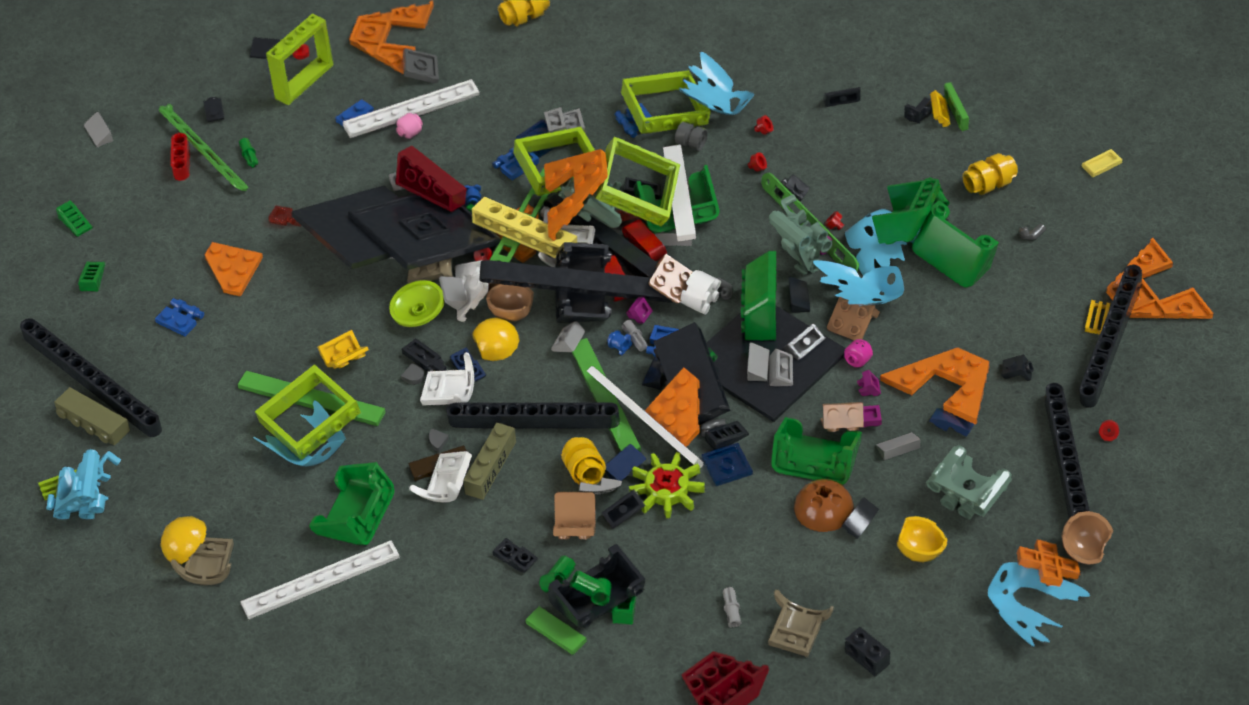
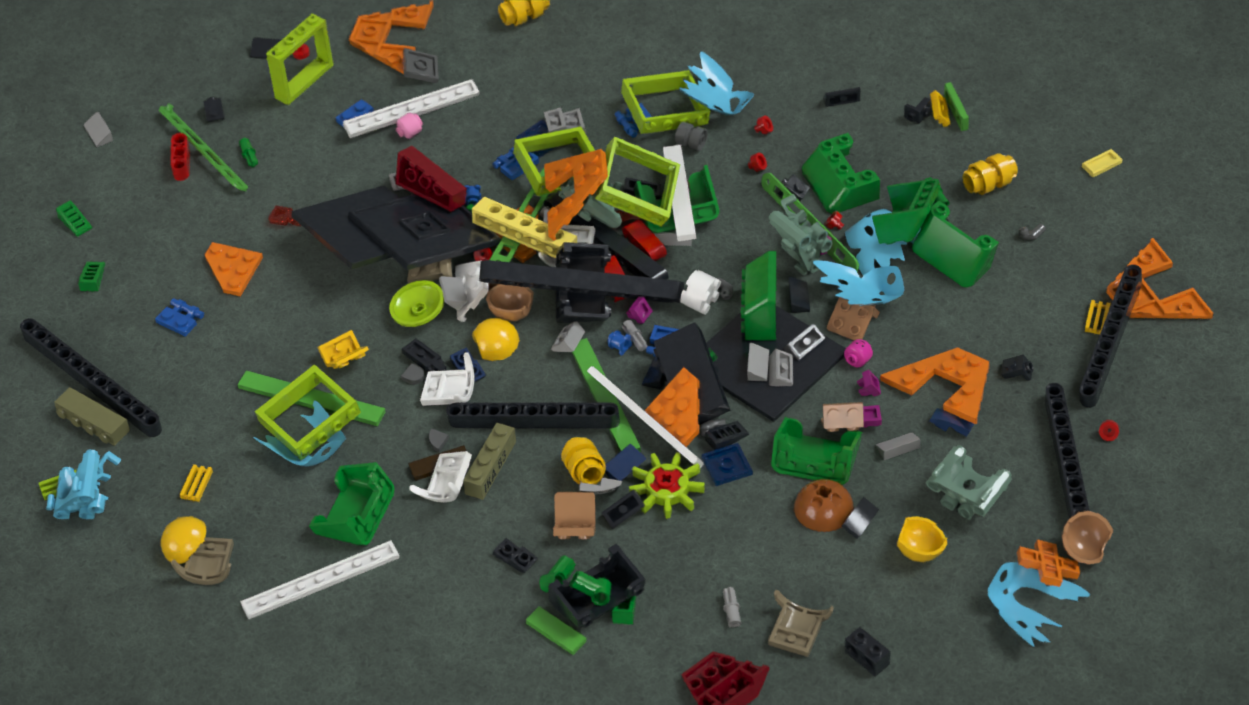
(208, 472): none -> yellow tile
(670, 278): bracket -> none
(834, 178): none -> green windscreen

